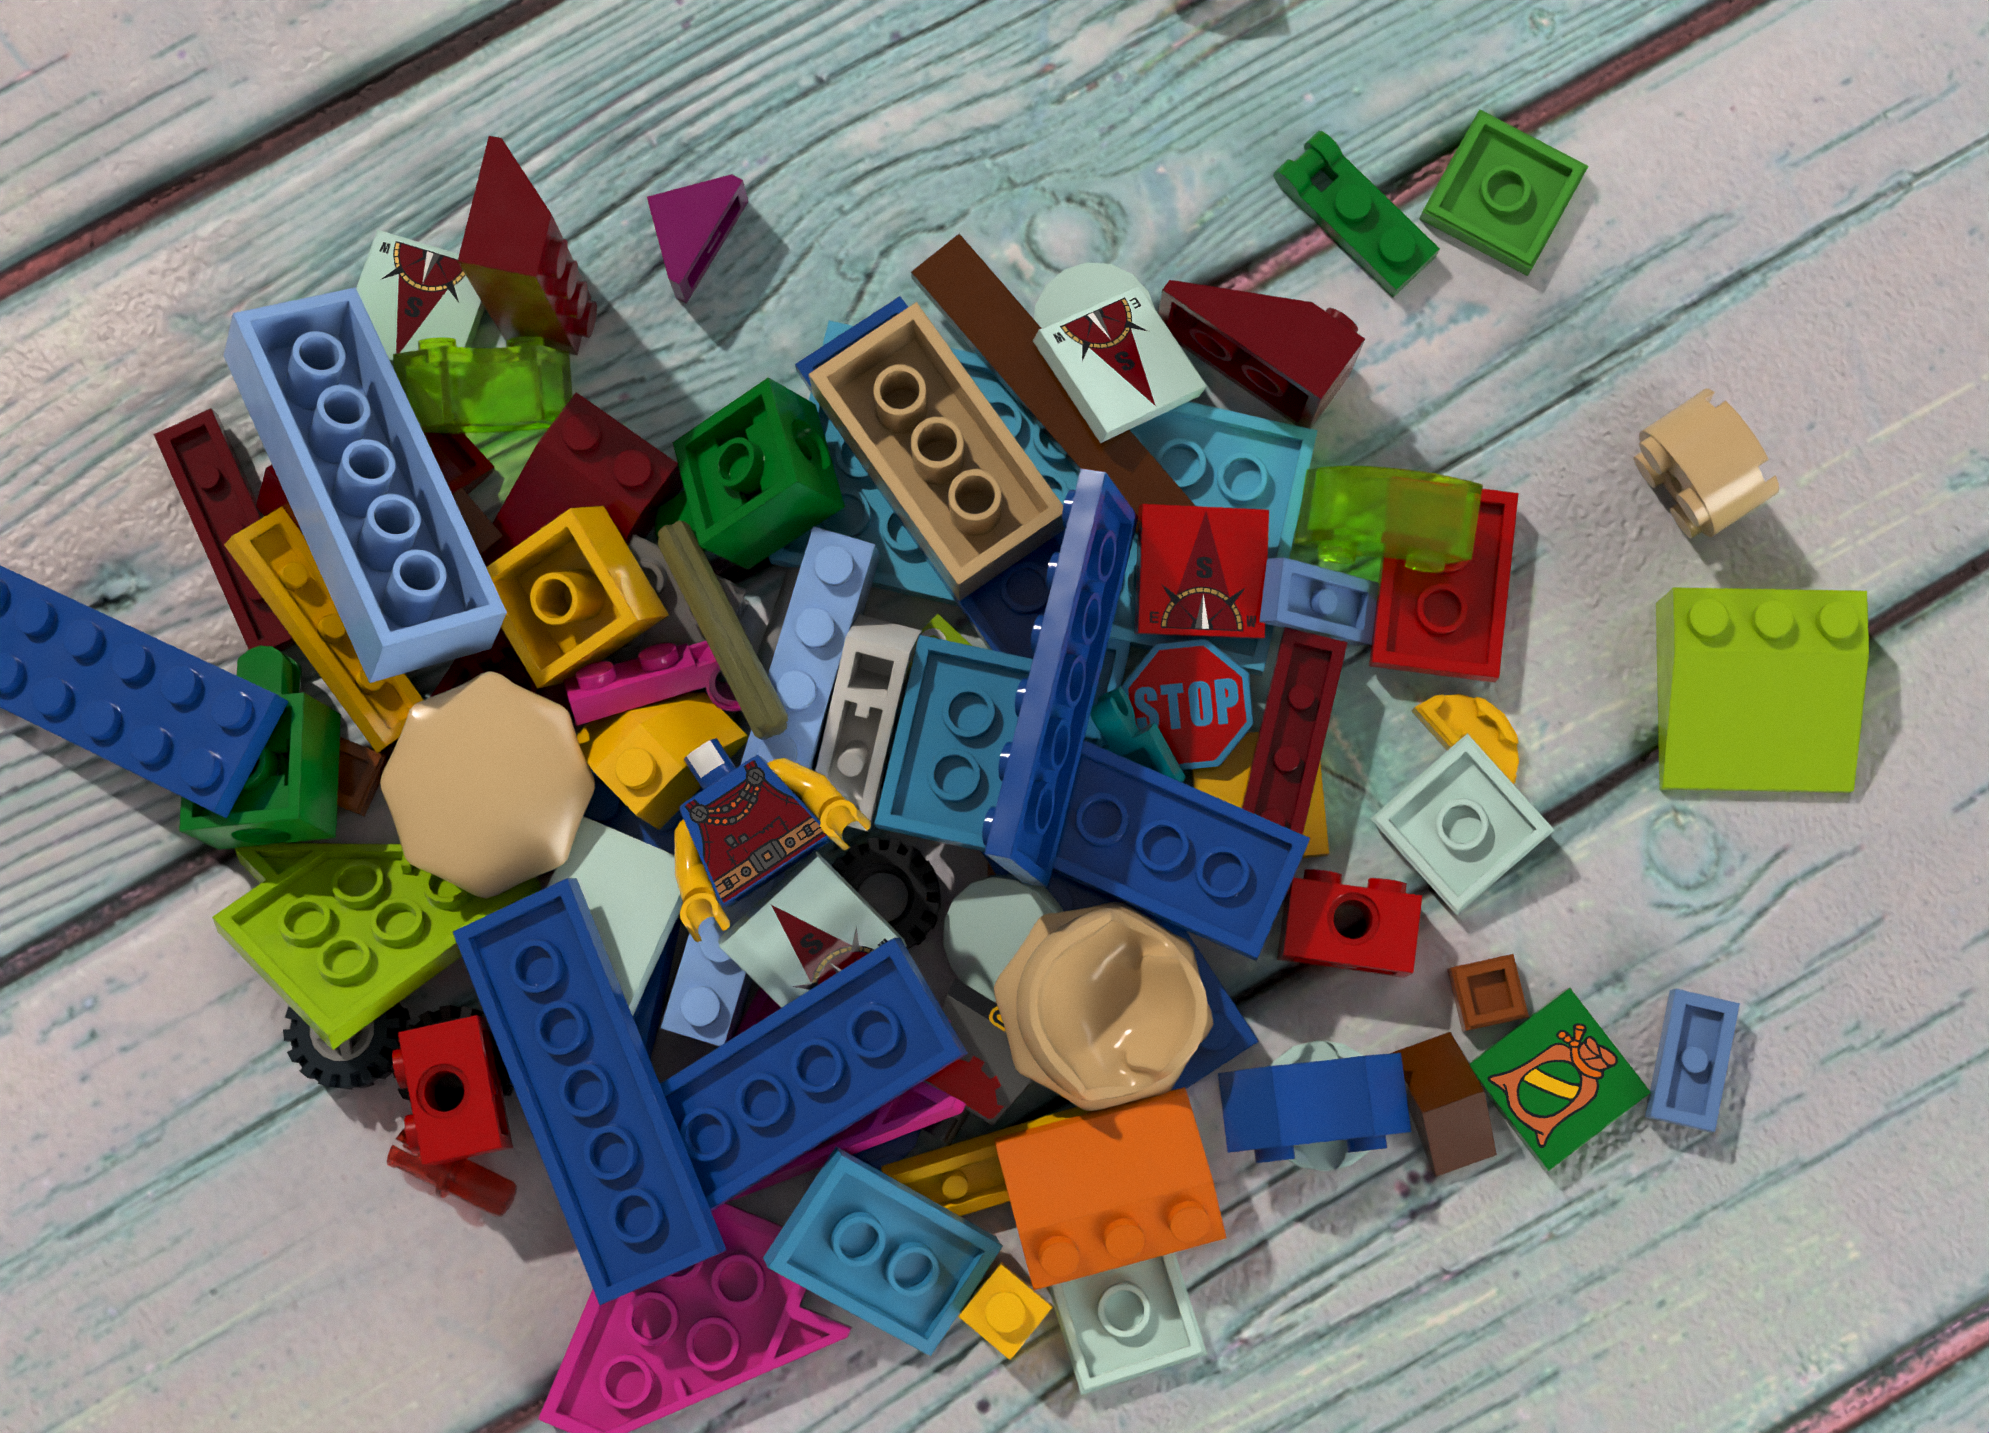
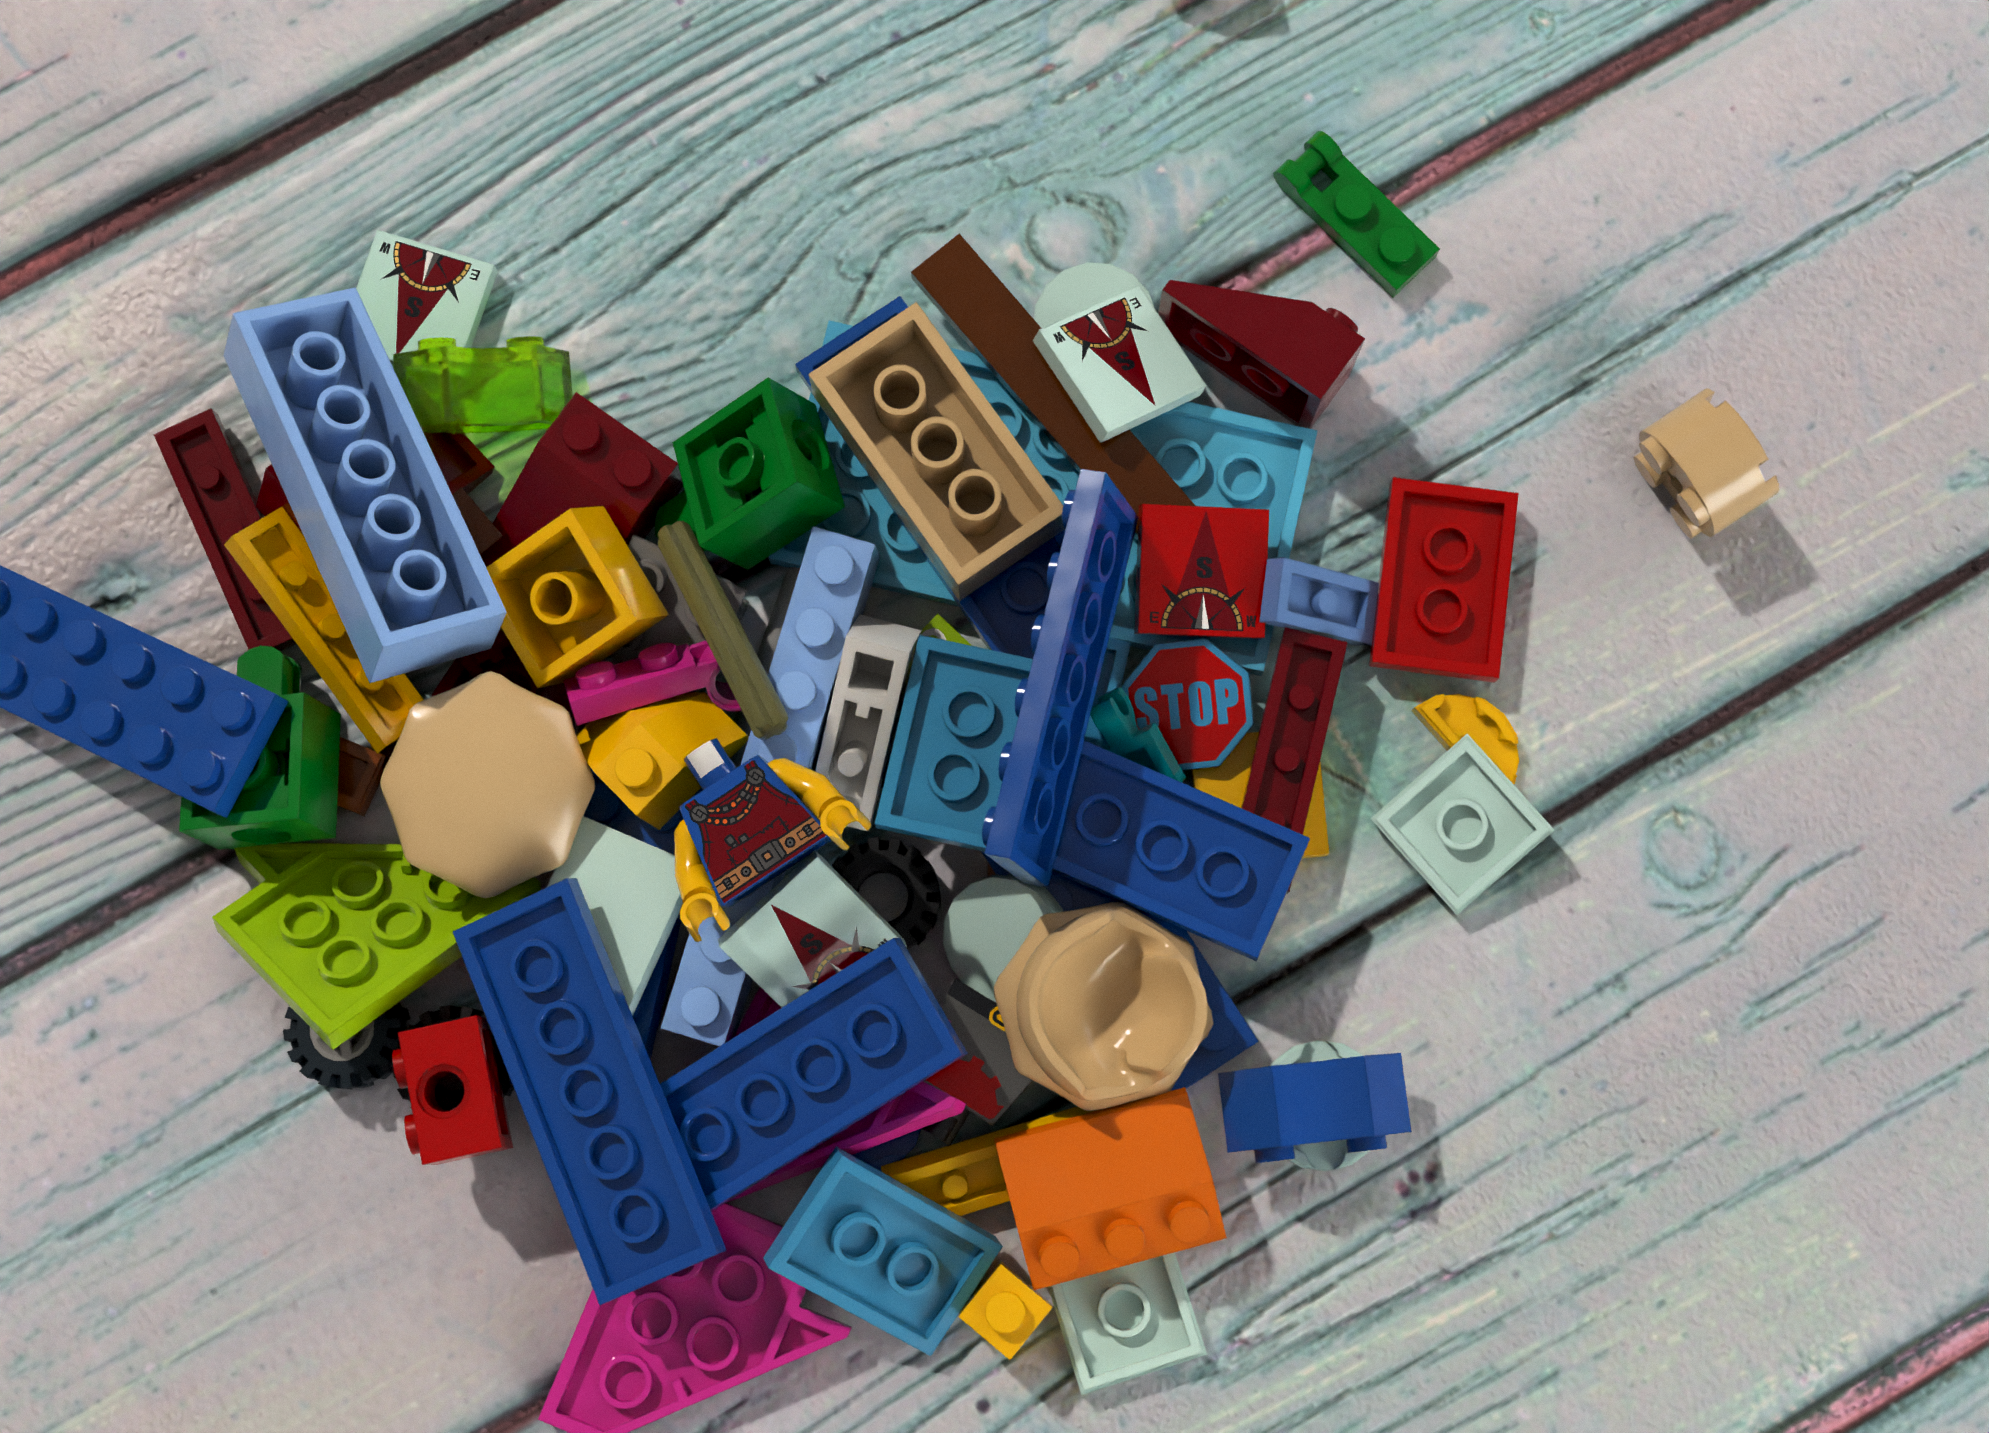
(458, 1178): clear red axle -> none
(521, 260): dark red slope -> none
(693, 227): magenta slope -> none
(1389, 515): clear neon green brick -> none
(1390, 930): red brick -> none
(1446, 1104): reddish brown slope -> none
(1487, 992): dark orange tile -> none
(1503, 192): bright green tile -> none
(1558, 1079): green tile -> none
(1692, 1060): medium blue plate -> none
(1760, 688): lime slope -> none

